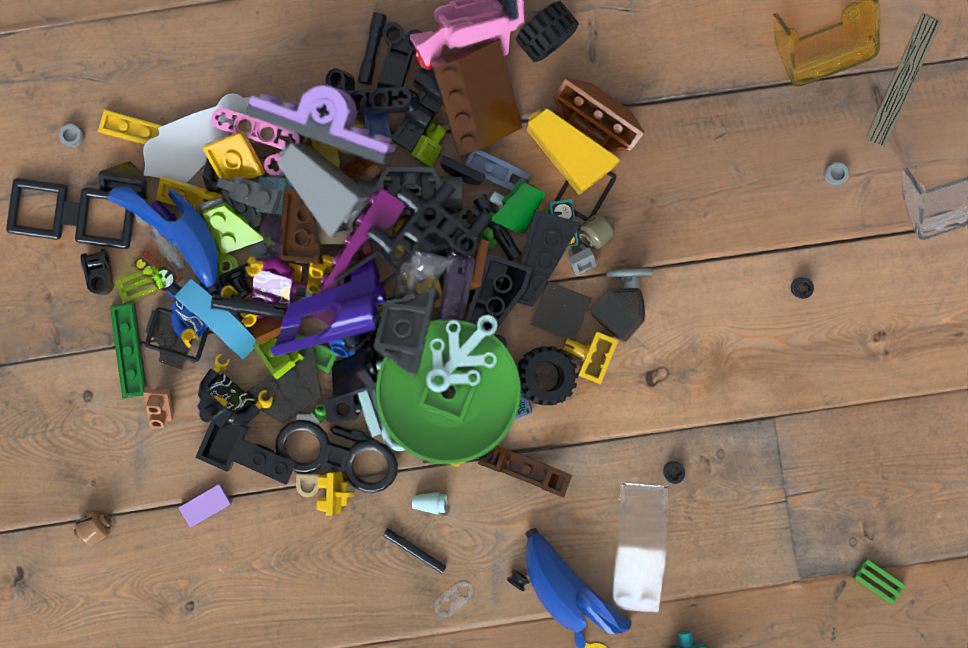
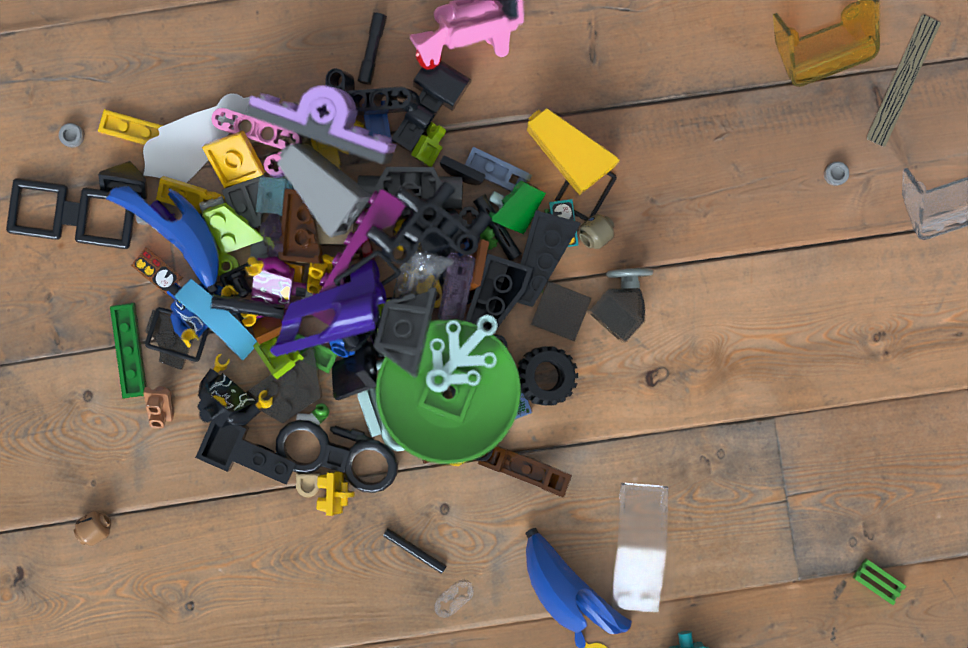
(97, 267): black piece -> none
(156, 277): clear neon green tile -> none
(168, 250): clear pin -> none
(205, 505): lavender tile -> none
(209, 178): black arm -> none
(251, 193): dark grey hinge -> none
(332, 409): black brick -> none
(362, 168): clear orange tile -> none
(397, 58): black piece -> none
(430, 502): light aqua cone -> none
(476, 96): reddish brown slope -> none
(518, 580): black bush -> none
(547, 31): black tyre -> none
(582, 261): light grey tile -> none
(594, 356): yellow brick -> none
(597, 115): dark orange wedge -> none
(679, 477): black bush -> none
(806, 294): black bush -> none

